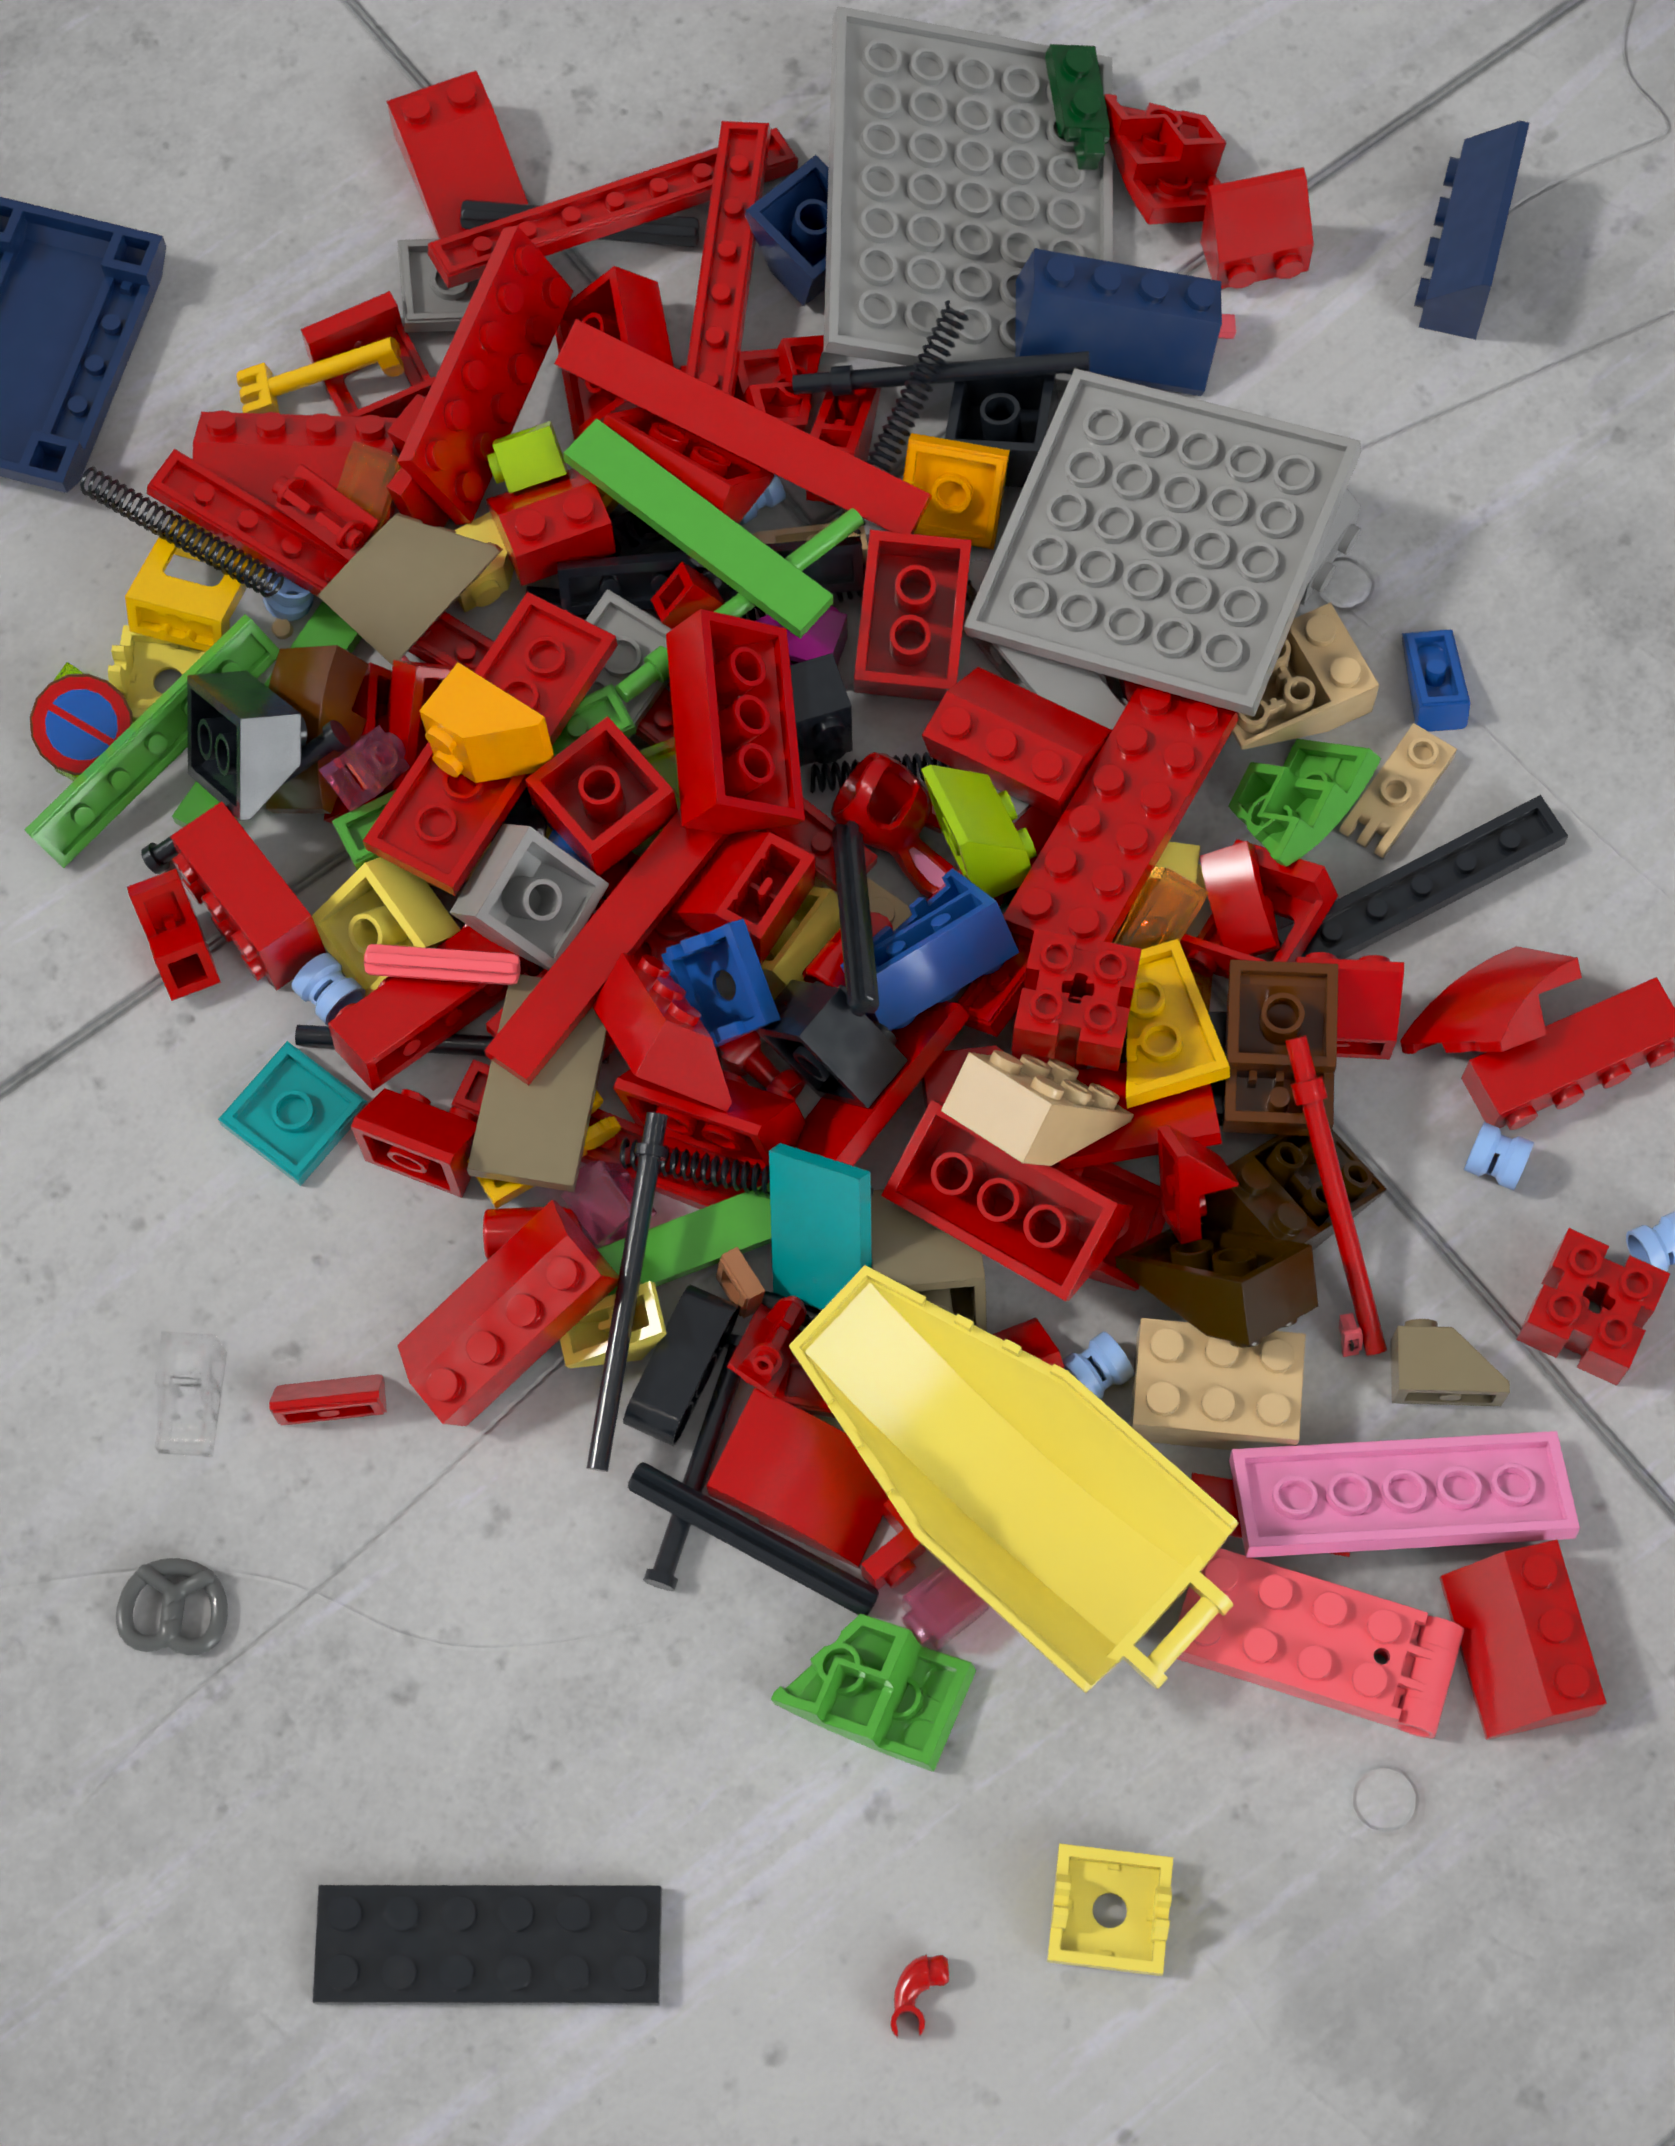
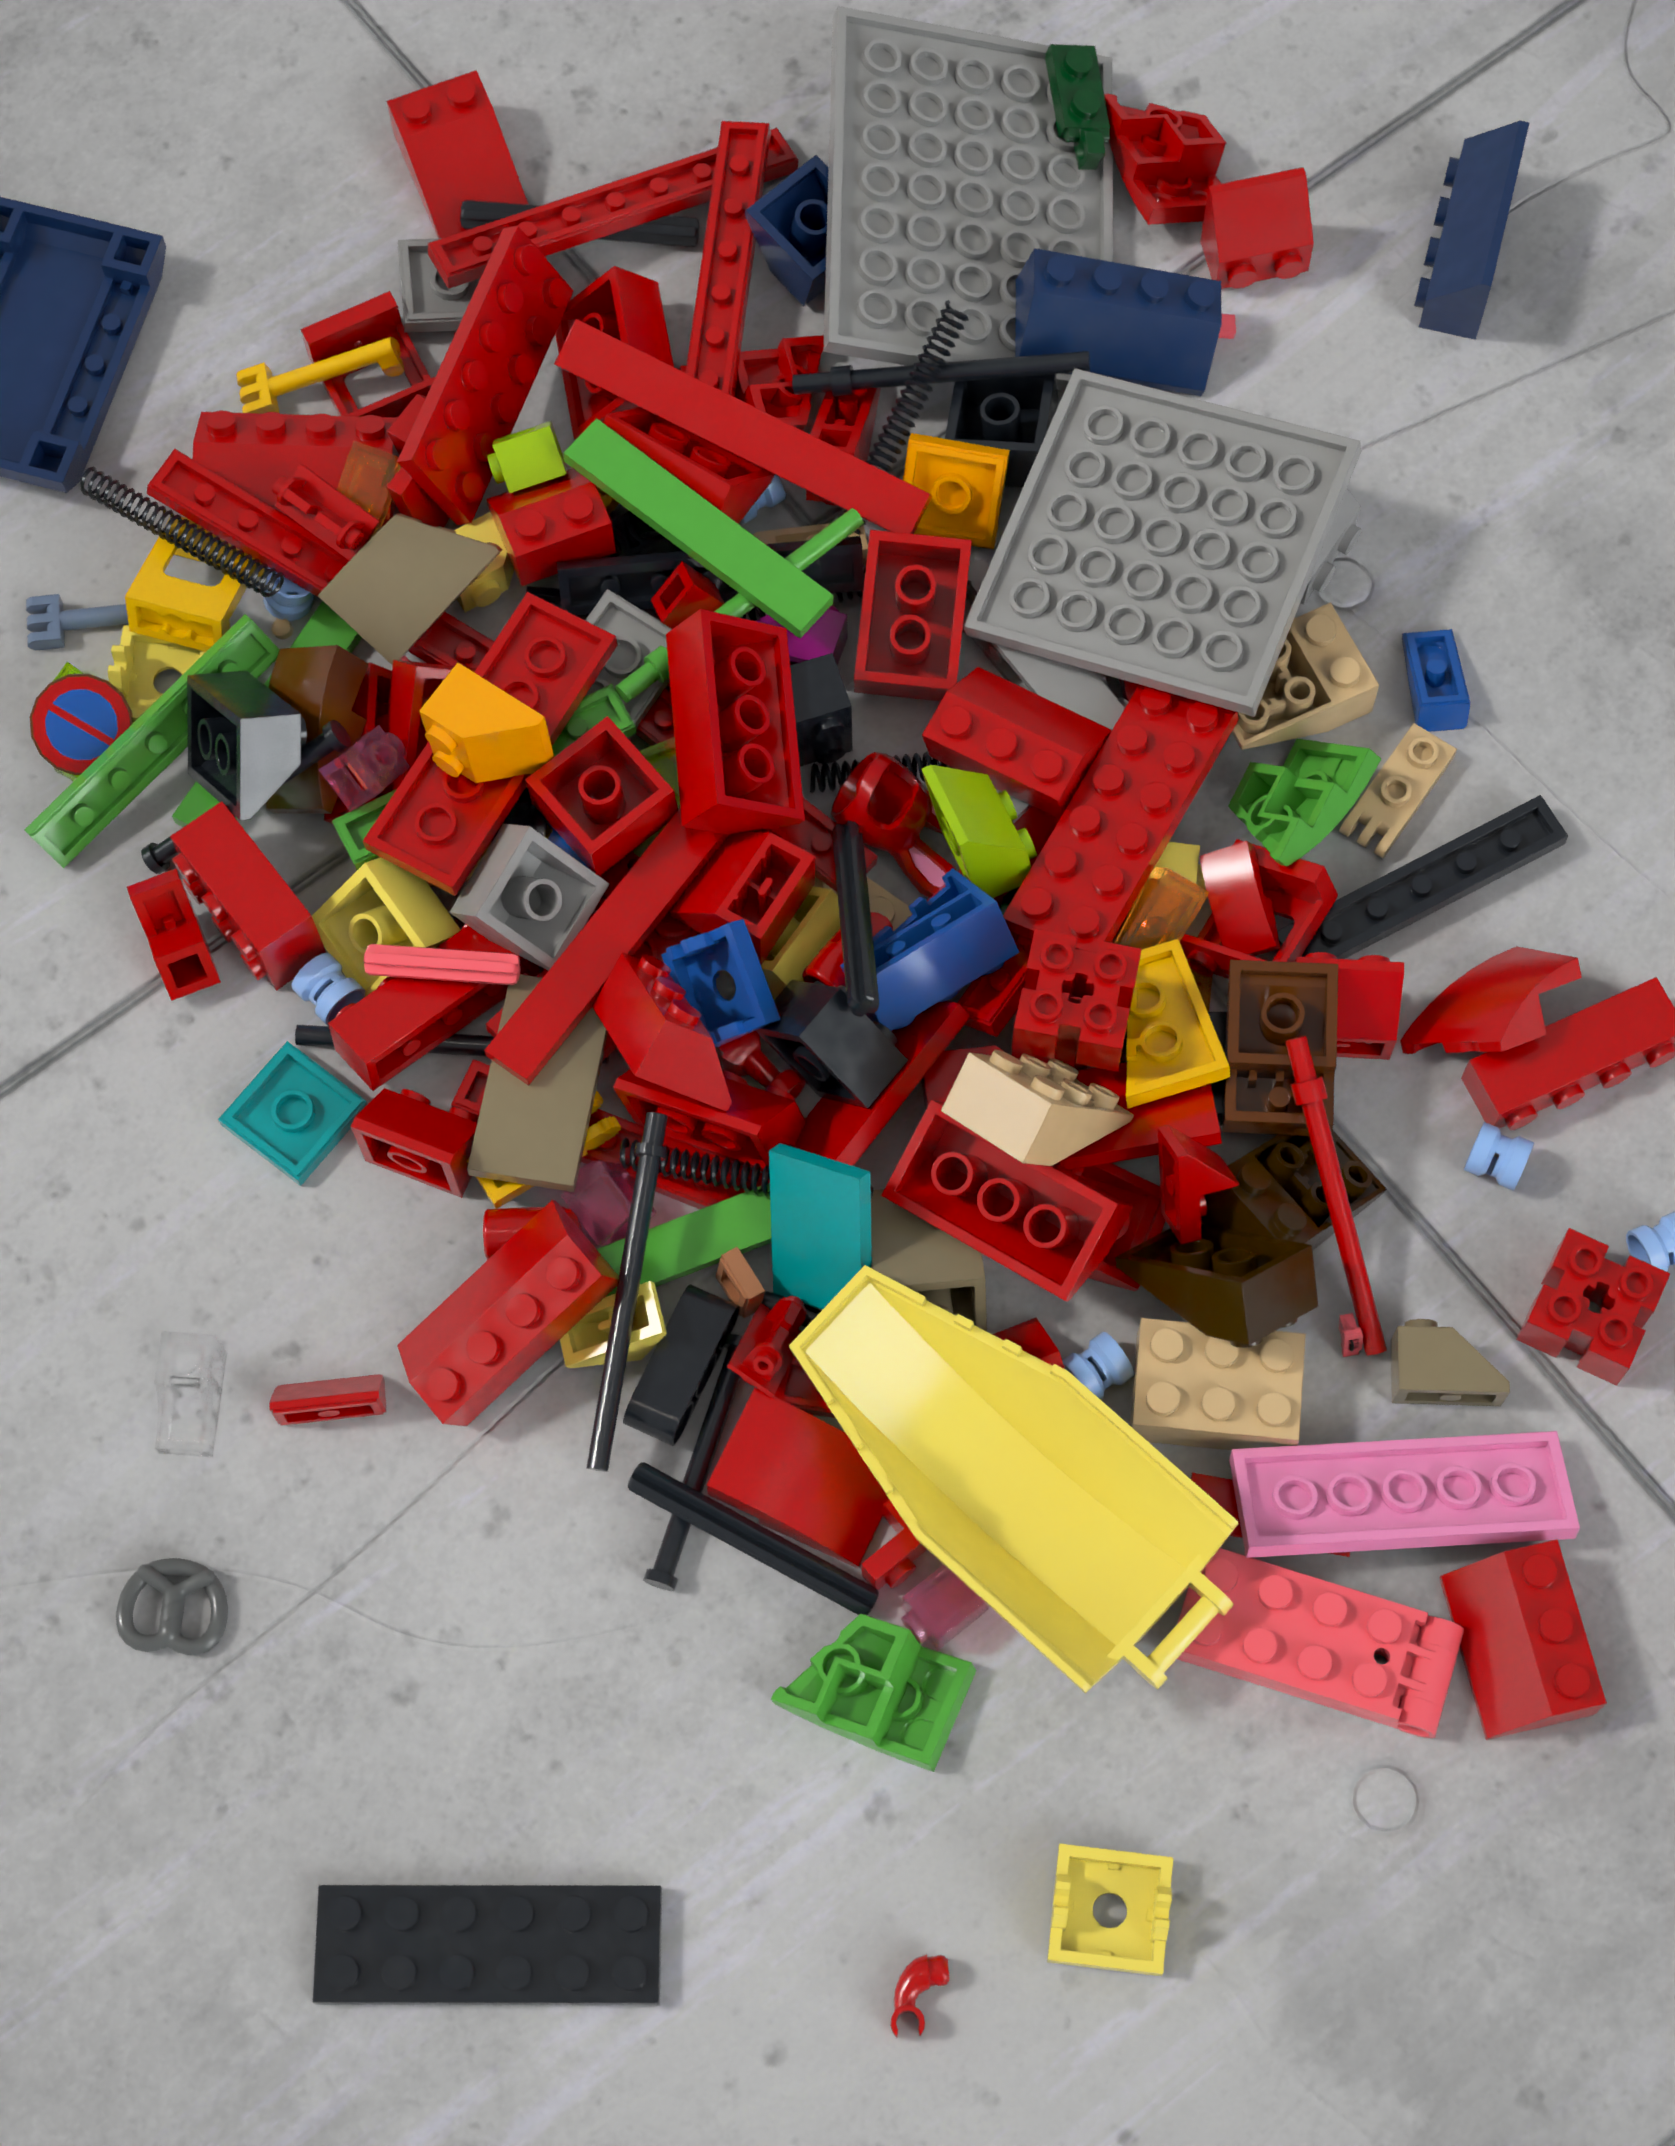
(51, 620): none -> sand blue hinge

